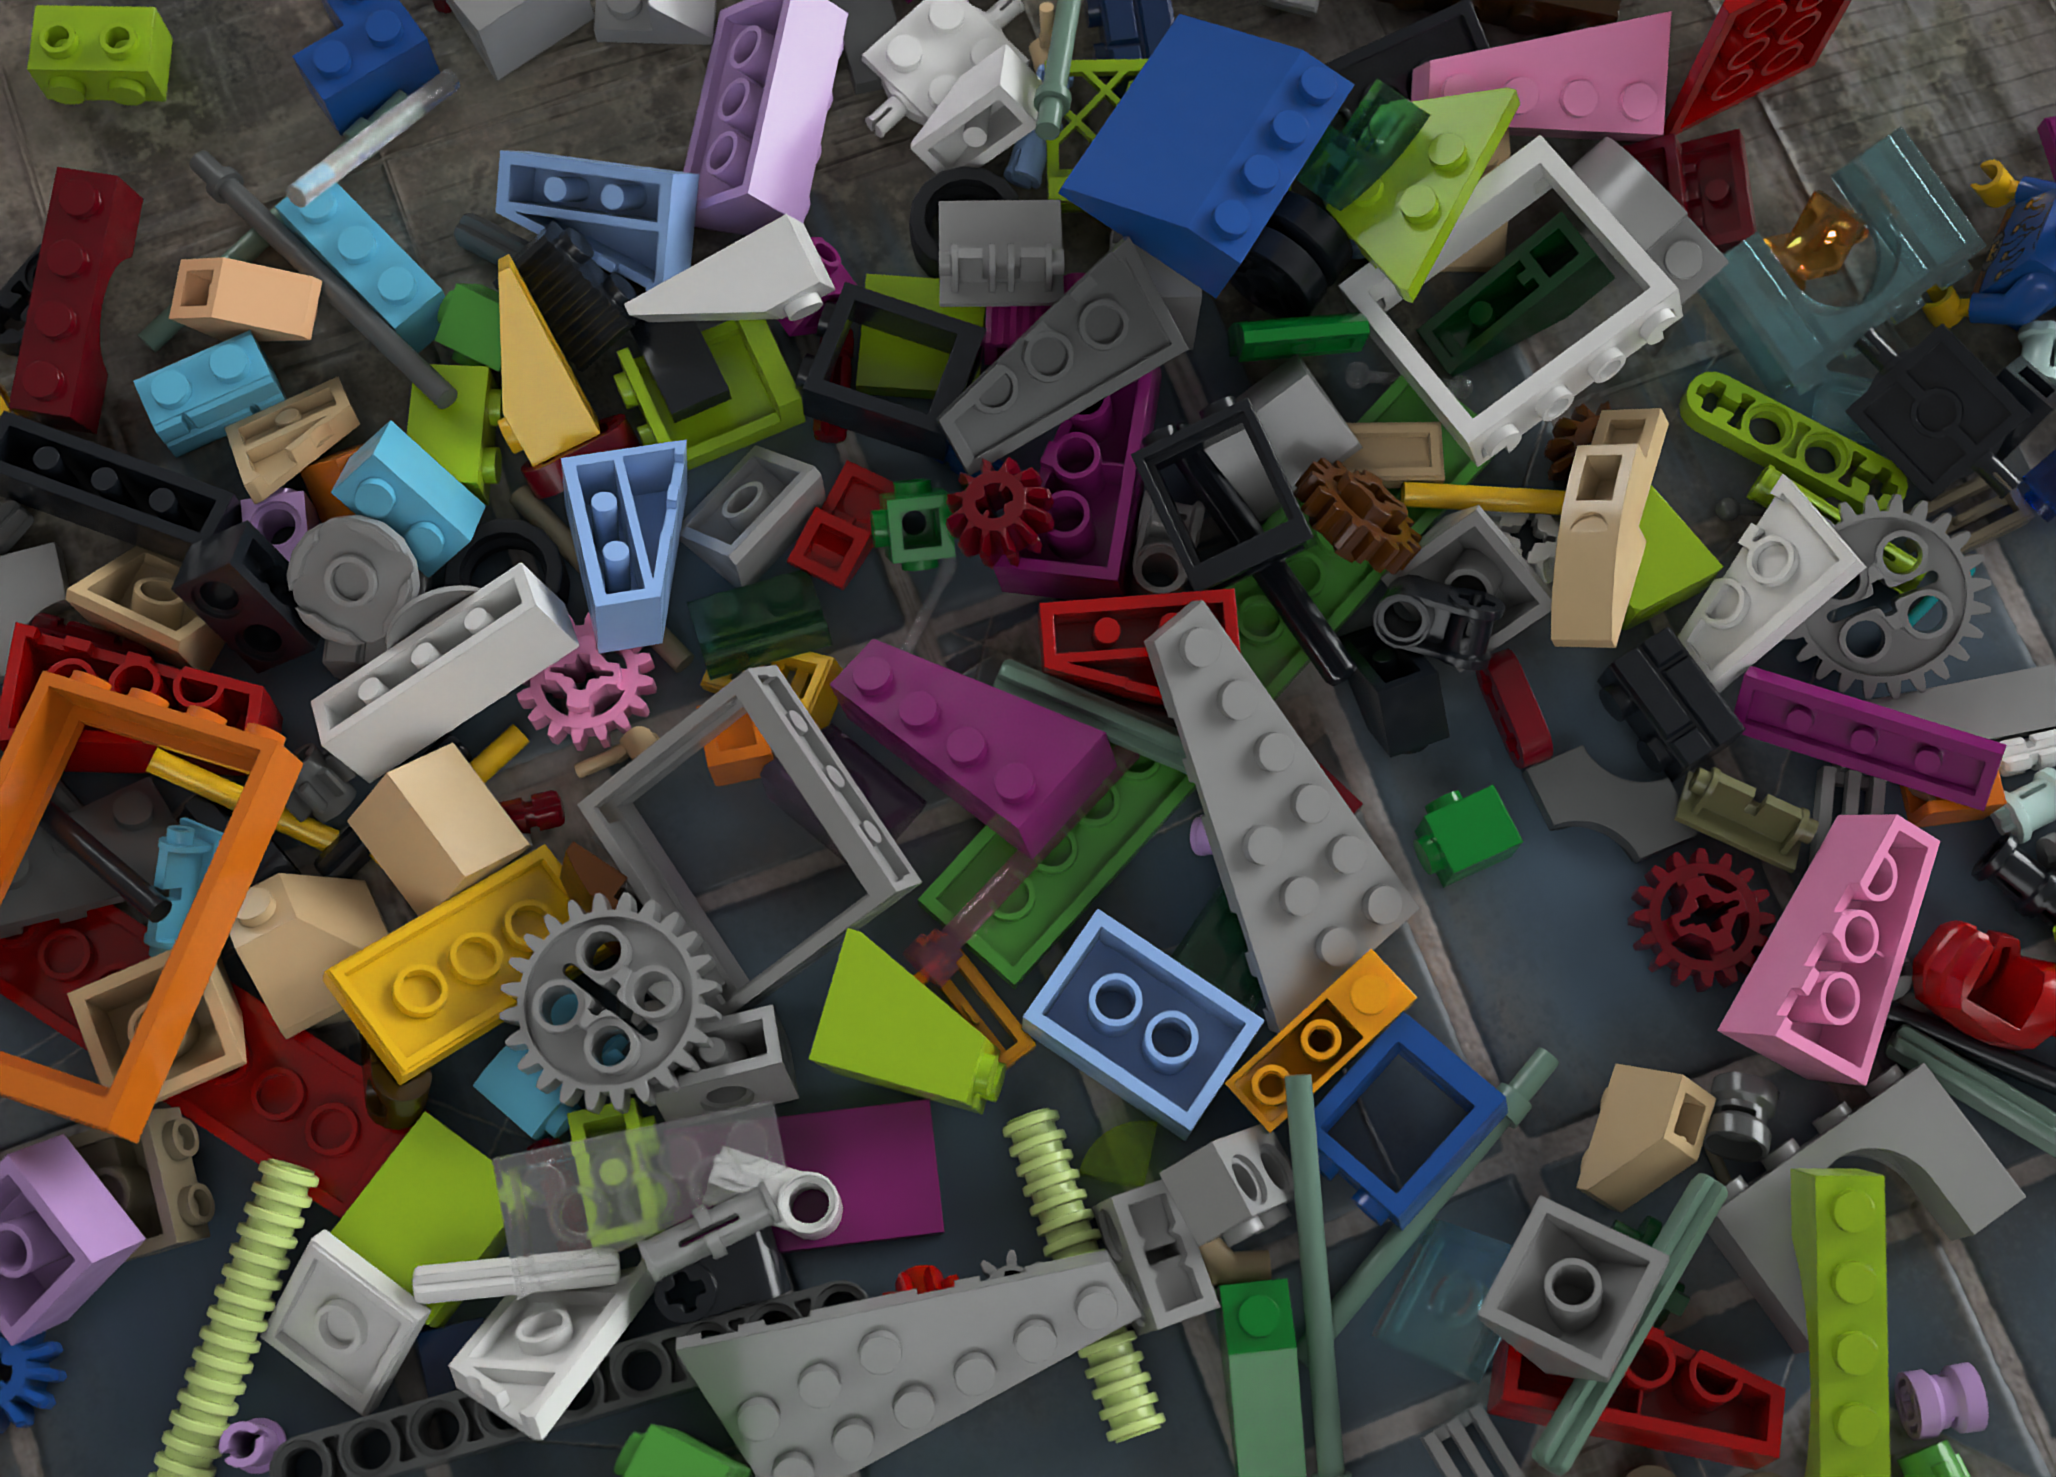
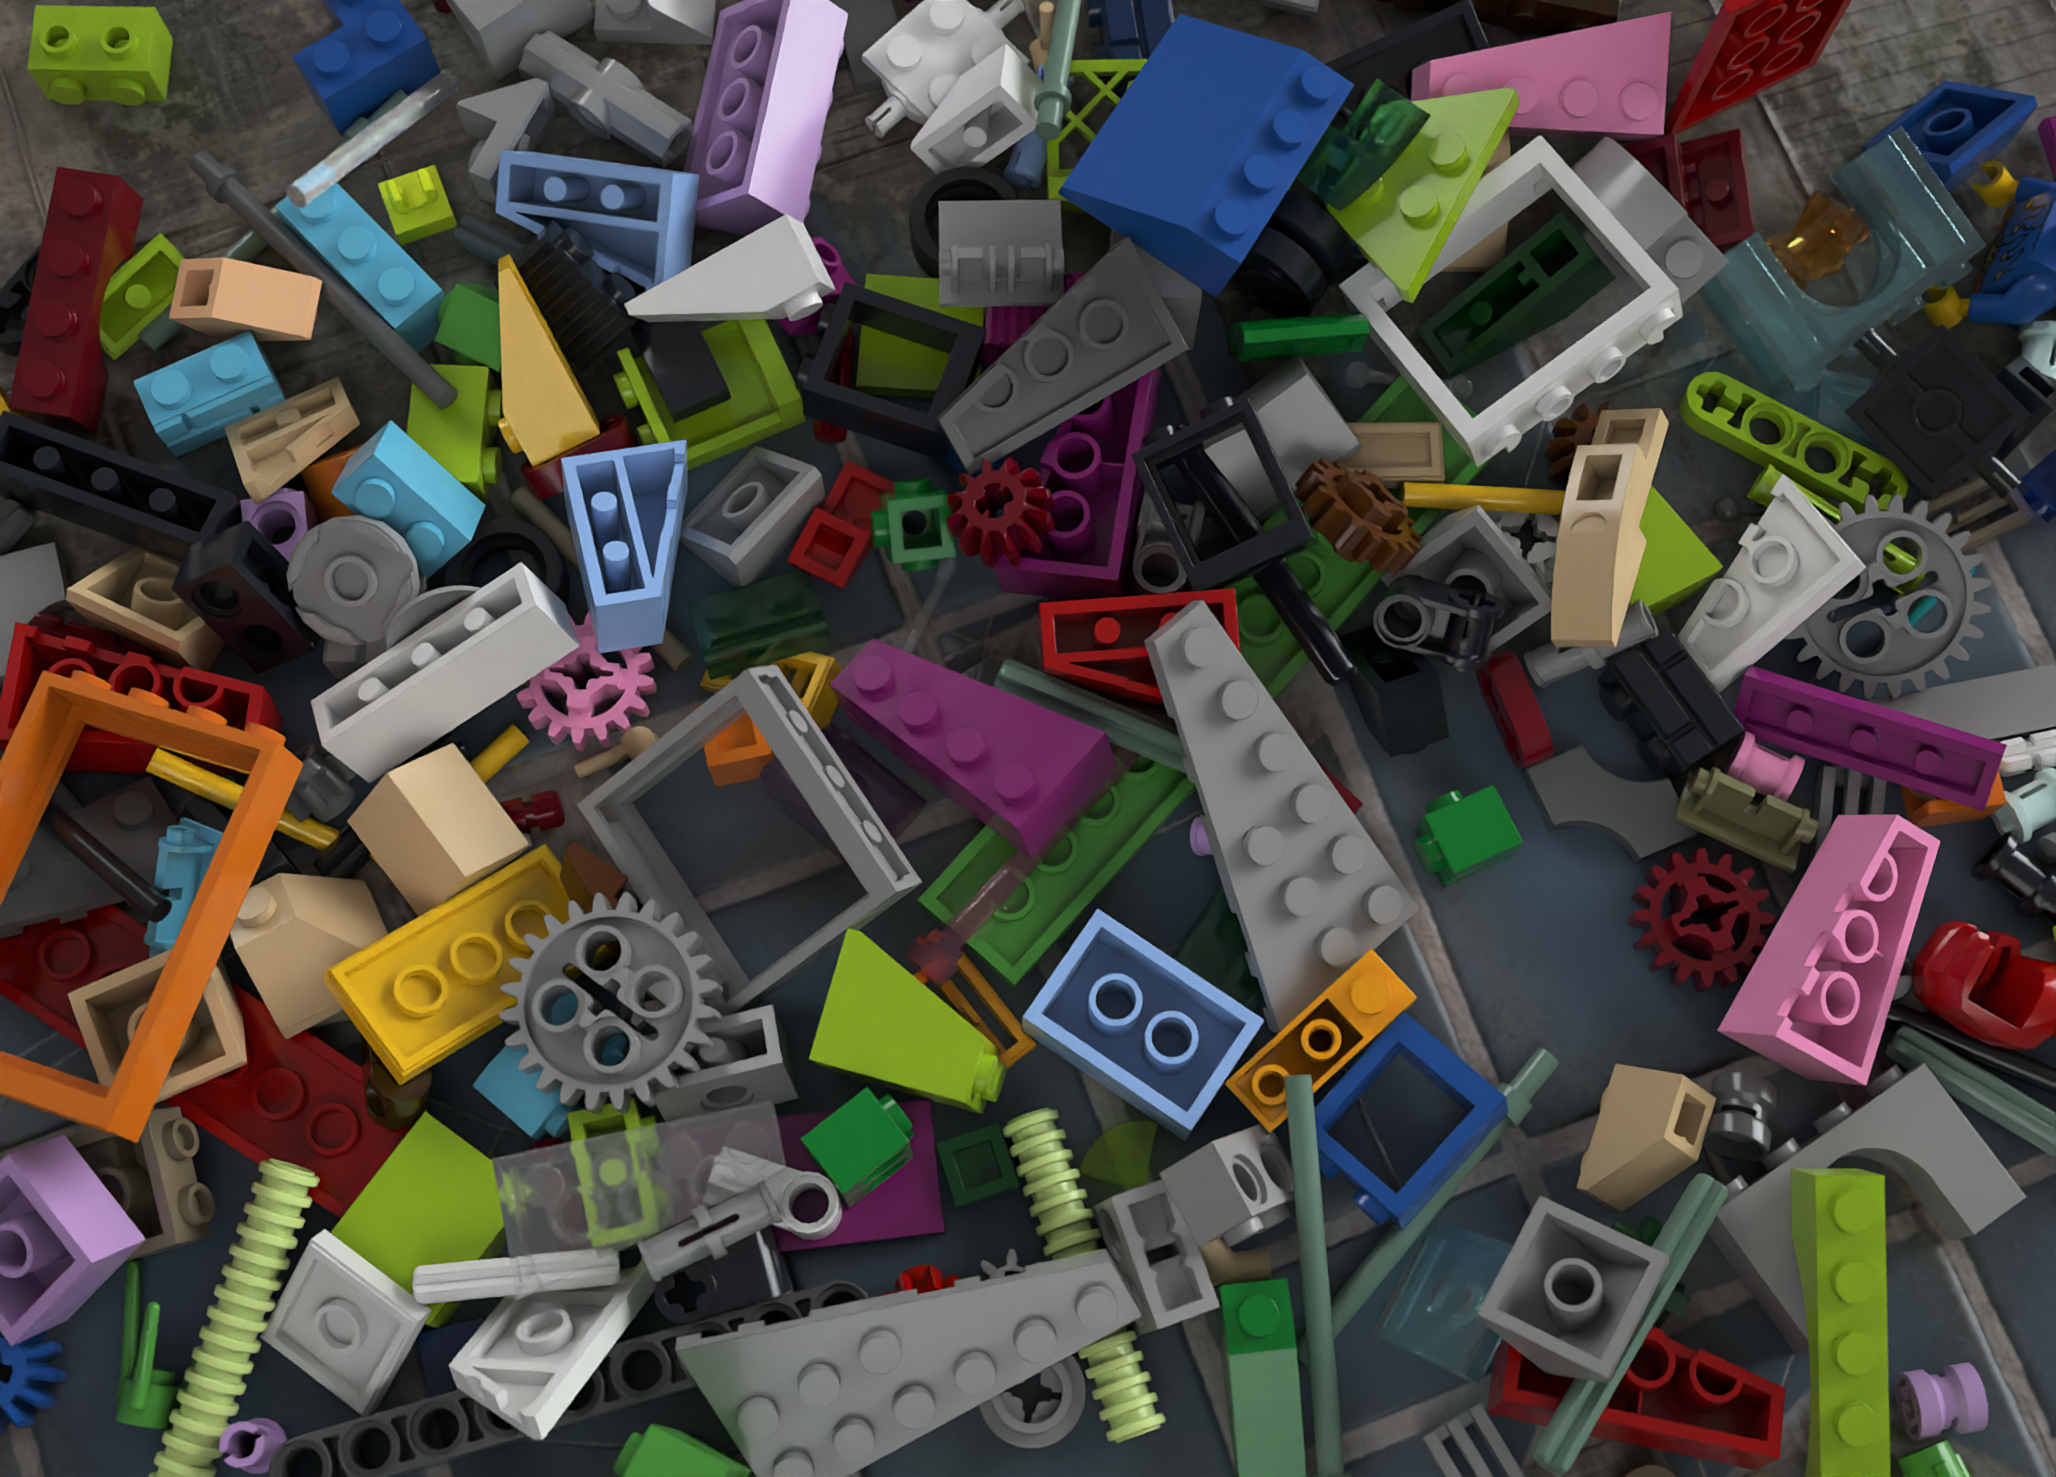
(138, 294): none -> lime slope
(143, 1391): none -> bright green plant
(417, 204): none -> neon yellow tile
(504, 120): none -> light grey slope
(607, 98): none -> light grey piece
(861, 1144): none -> green brick
(977, 1166): none -> dark green plate
(1051, 1419): none -> light grey gear
(1553, 663): none -> light grey pin
(1763, 768): none -> bright pink bush
(1962, 127): none -> blue slope

